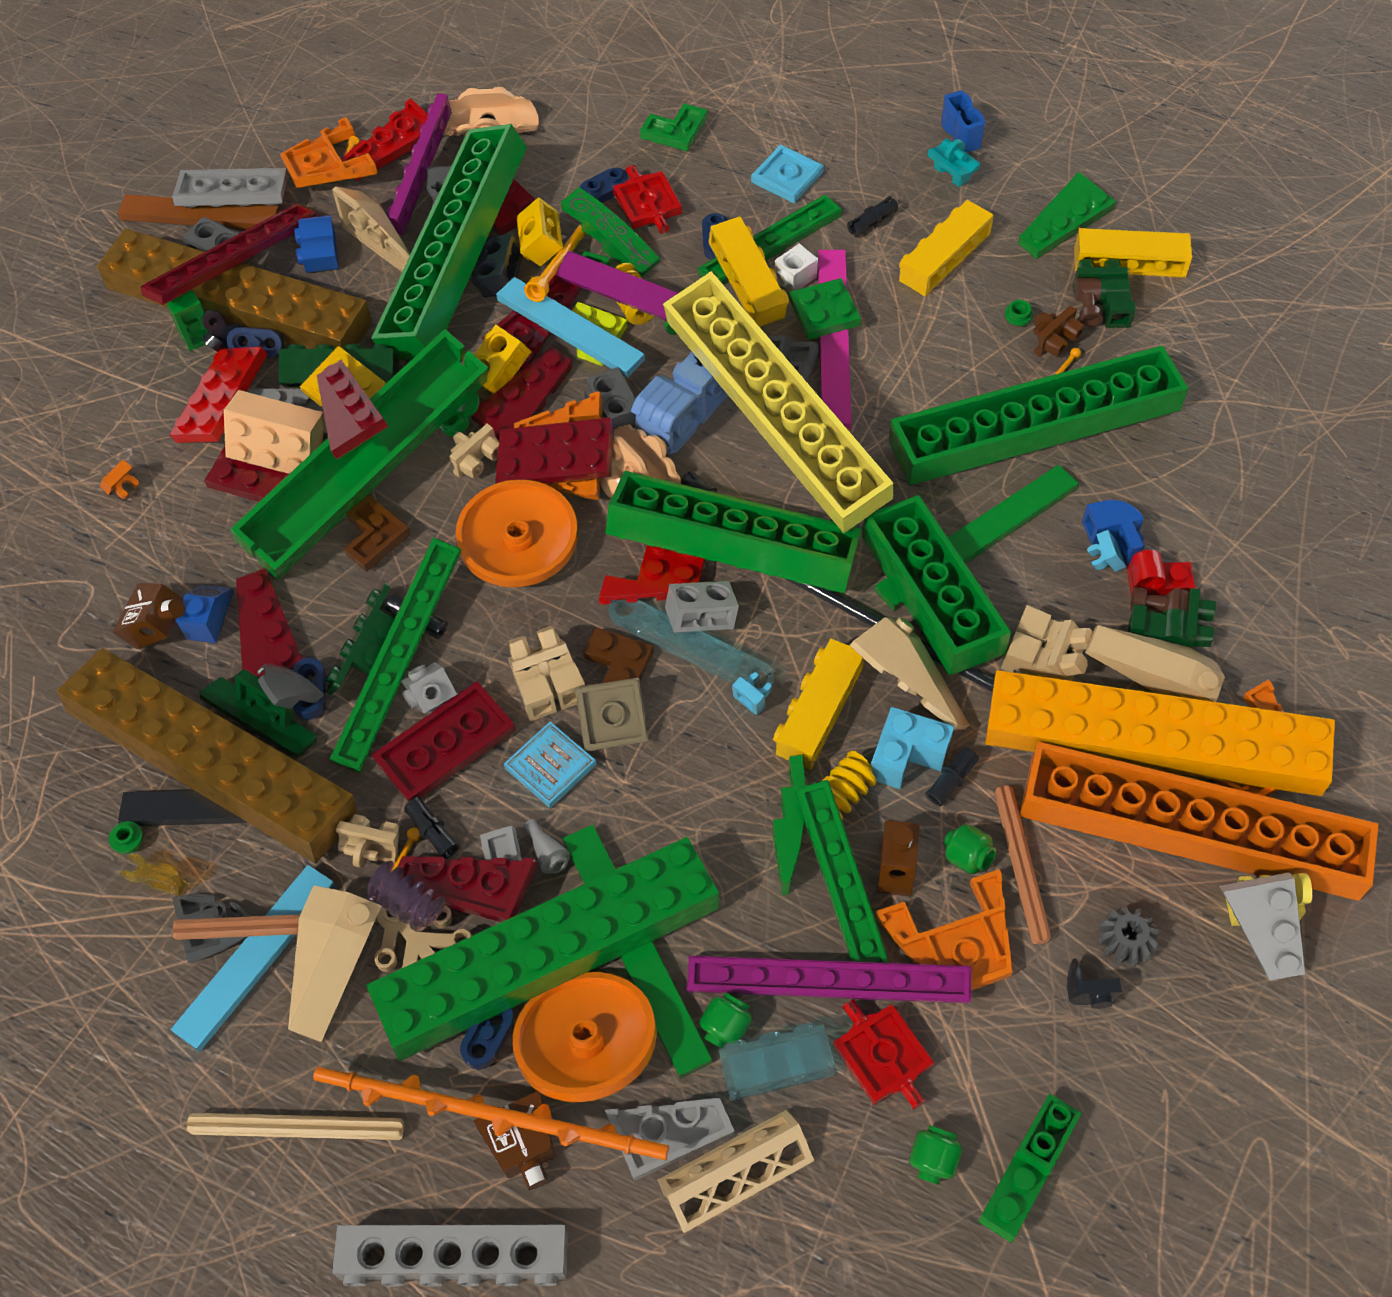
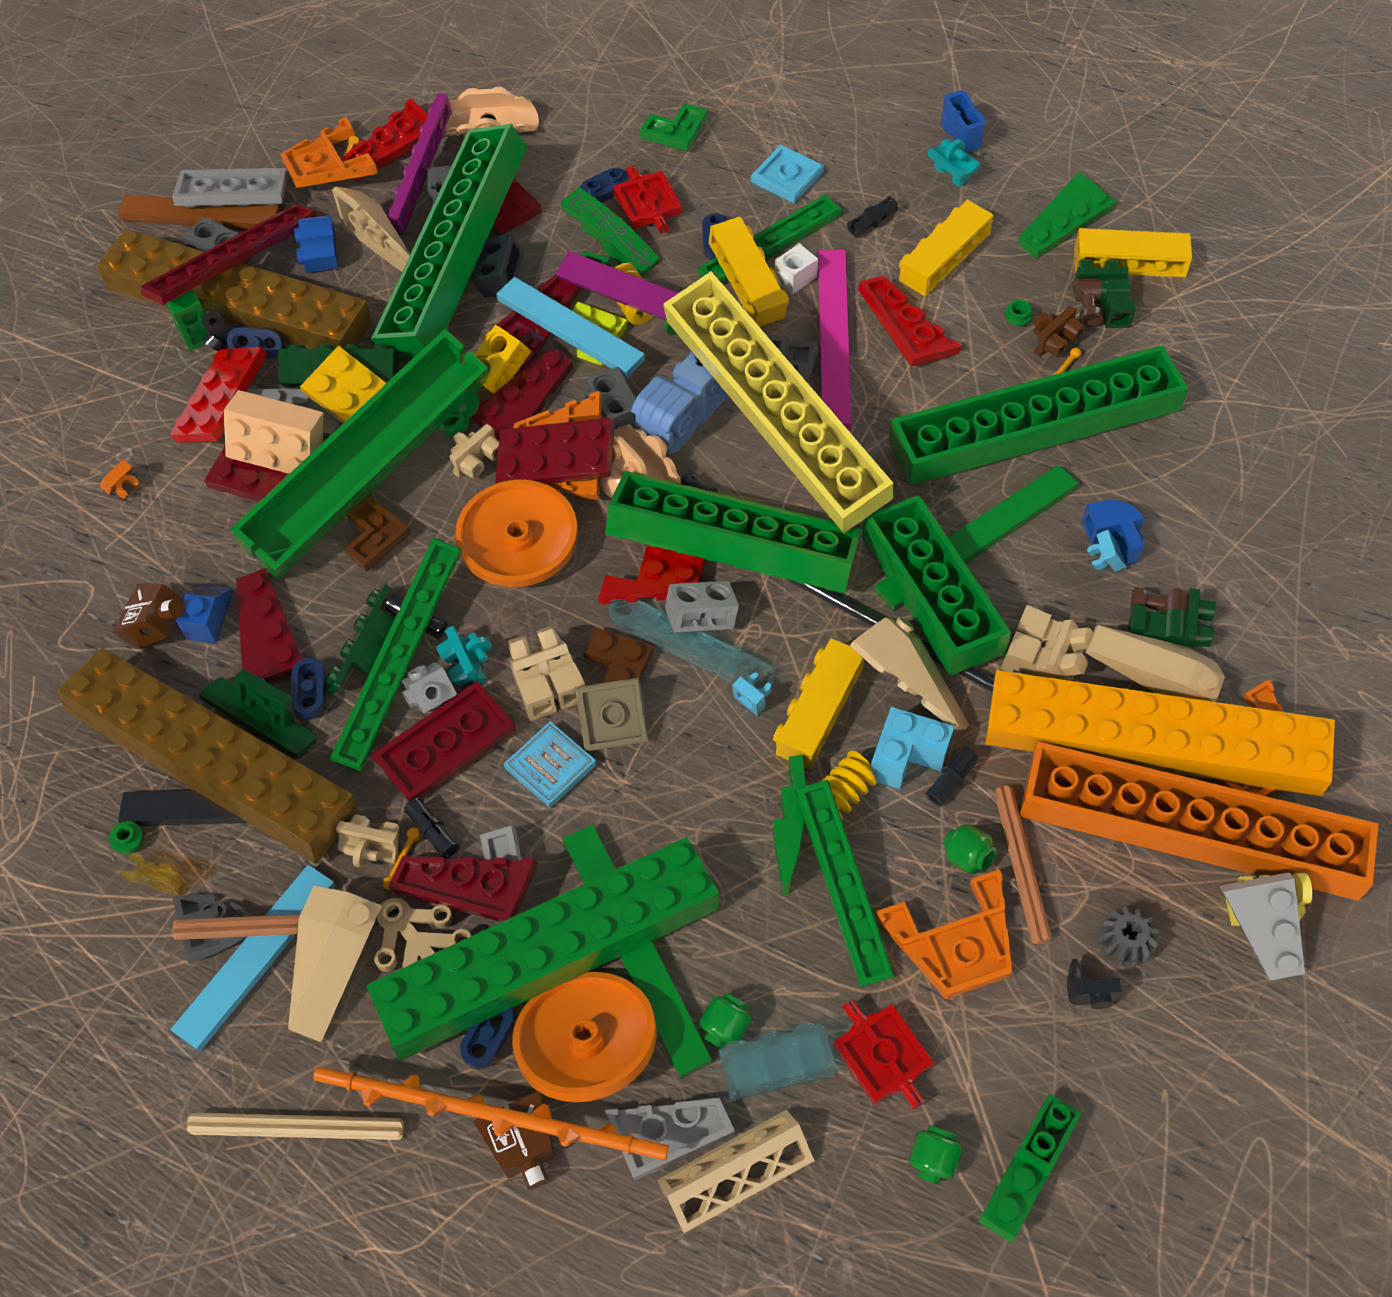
(286, 686): dark grey brick -> none
(347, 410): dark red wing -> none
(357, 1241): light grey brick -> none
(402, 899): clear purple piece -> none
(467, 653): none -> teal hips
(538, 286): light orange piece -> none
(539, 232): yellow brick -> none
(550, 854): light grey cone -> none
(824, 308): green plate -> none
(829, 979): magenta tile -> none
(898, 852): reddish brown torso -> none
(906, 324): none -> red wing
(1156, 576): red plate -> none

